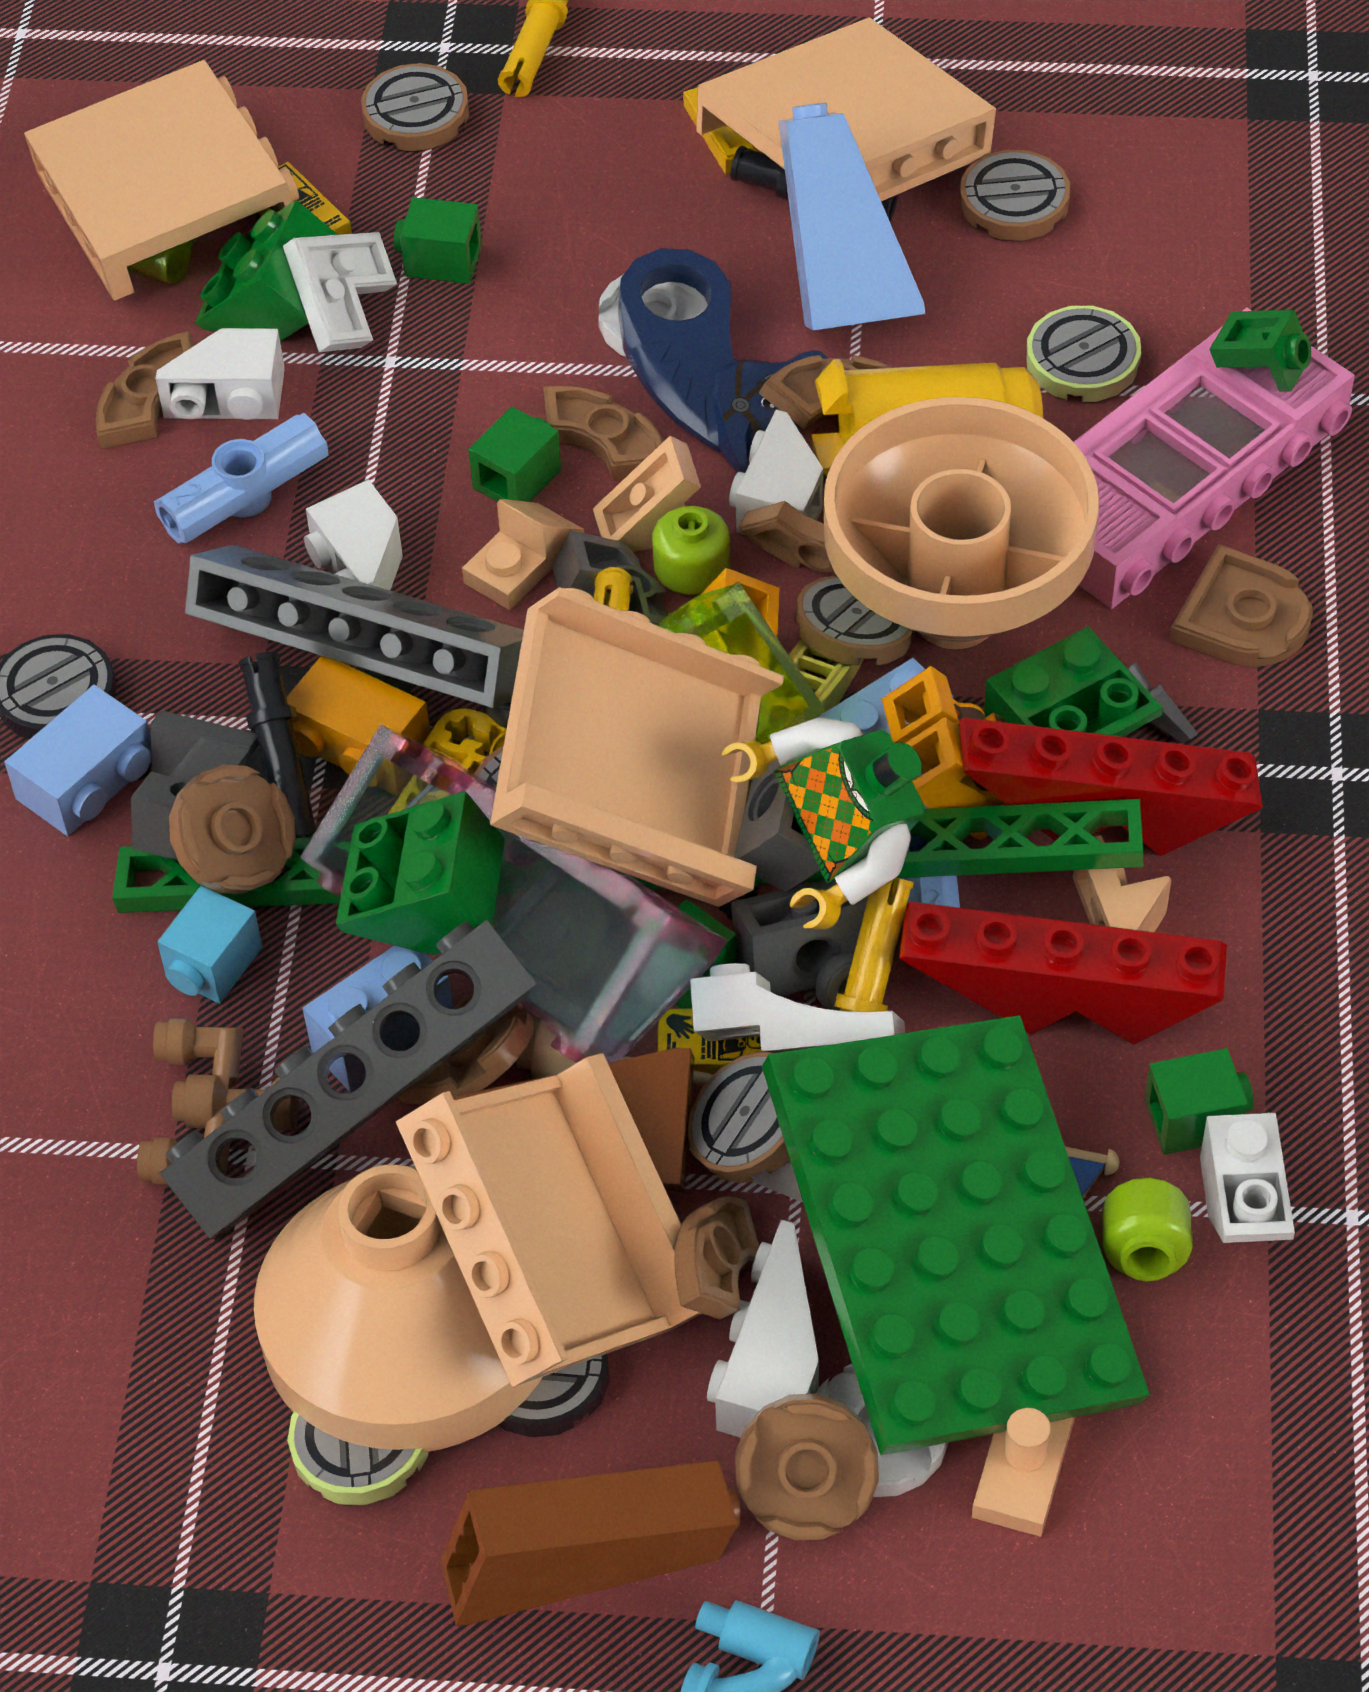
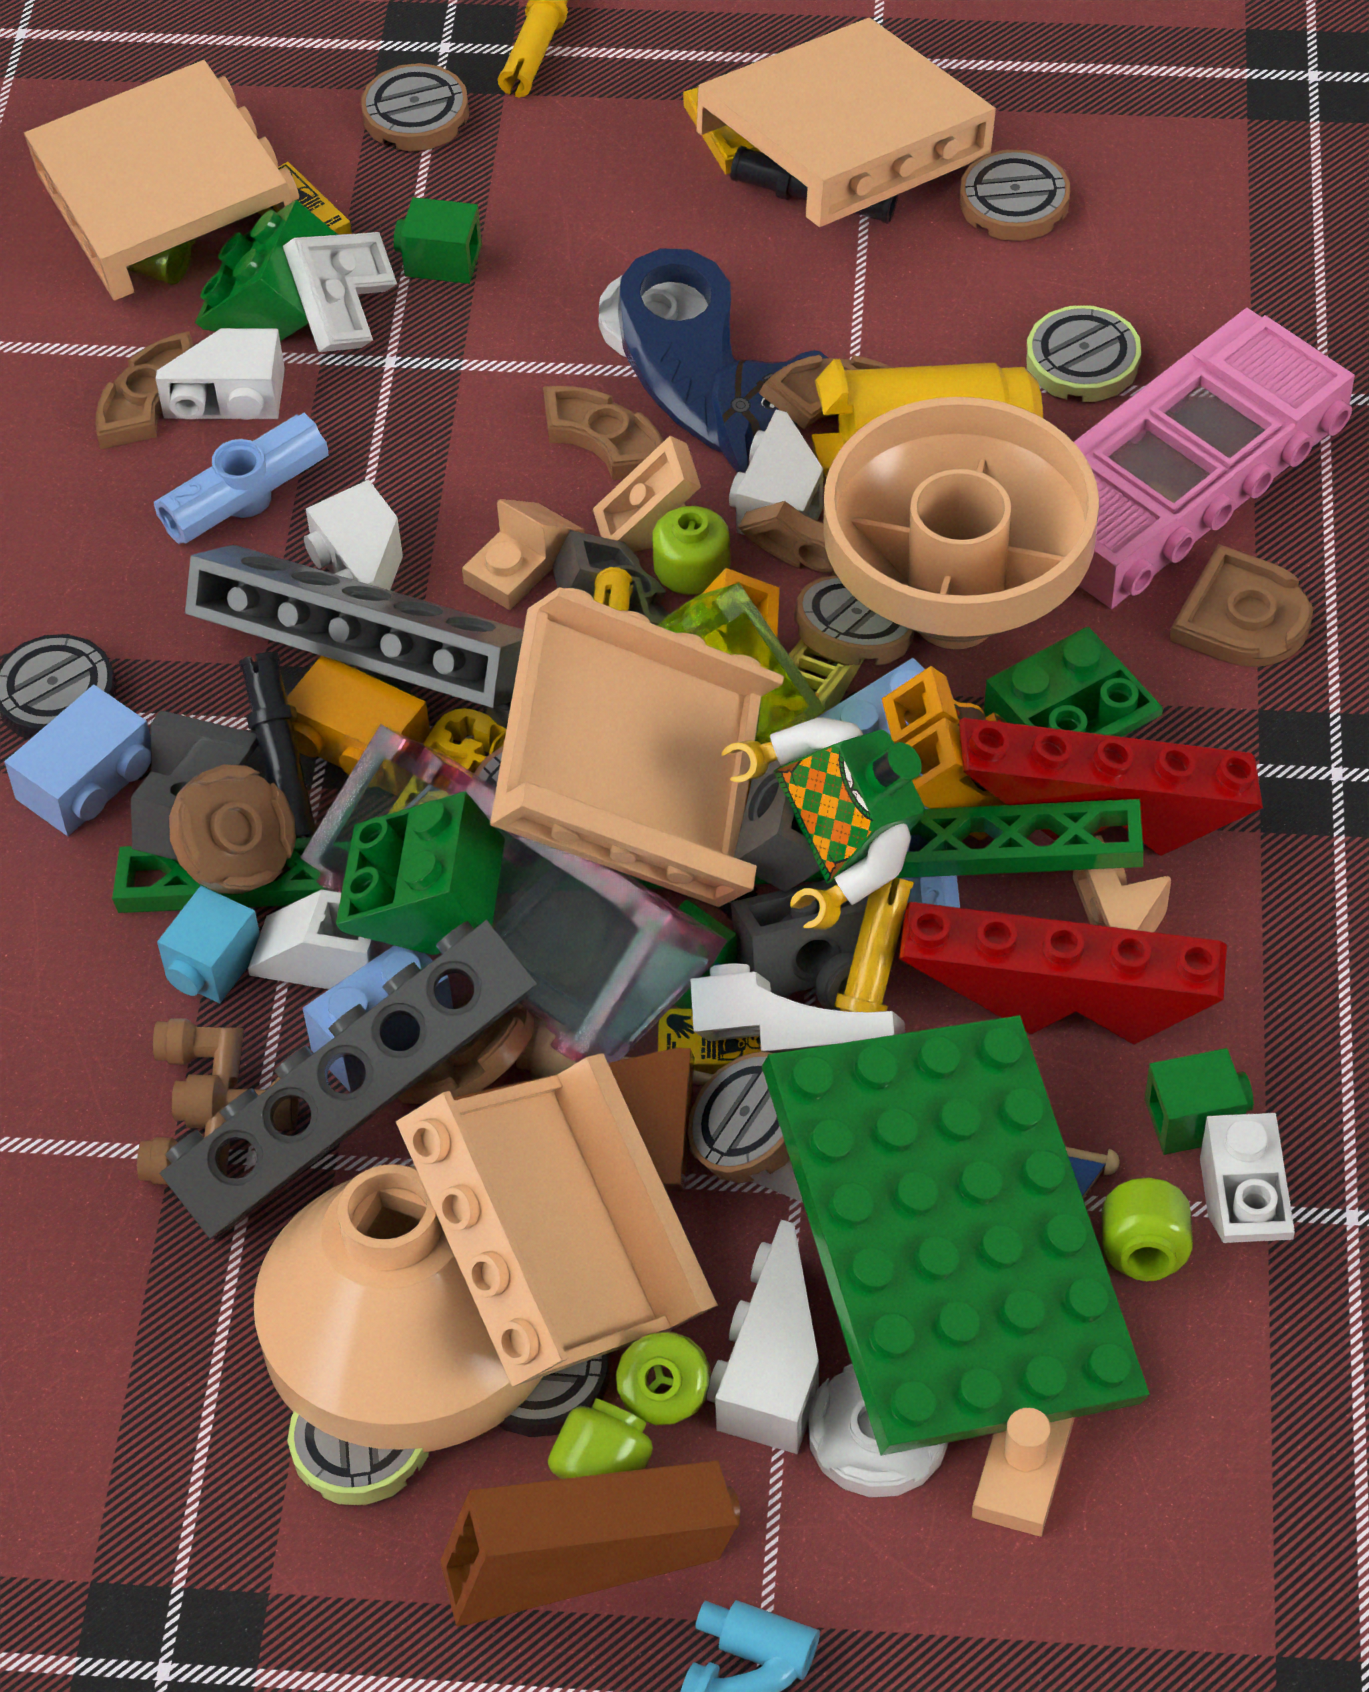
(307, 947): none -> white slope
(515, 457): green brick -> none
(600, 1442): none -> lime head
(689, 1381): none -> lime head
(710, 1253): medium nougat tile -> none
(806, 1466): medium nougat tile -> none
(841, 234): light blue slope -> none
(1172, 721): flat silver bar -> none
(1264, 340): green bracket -> none

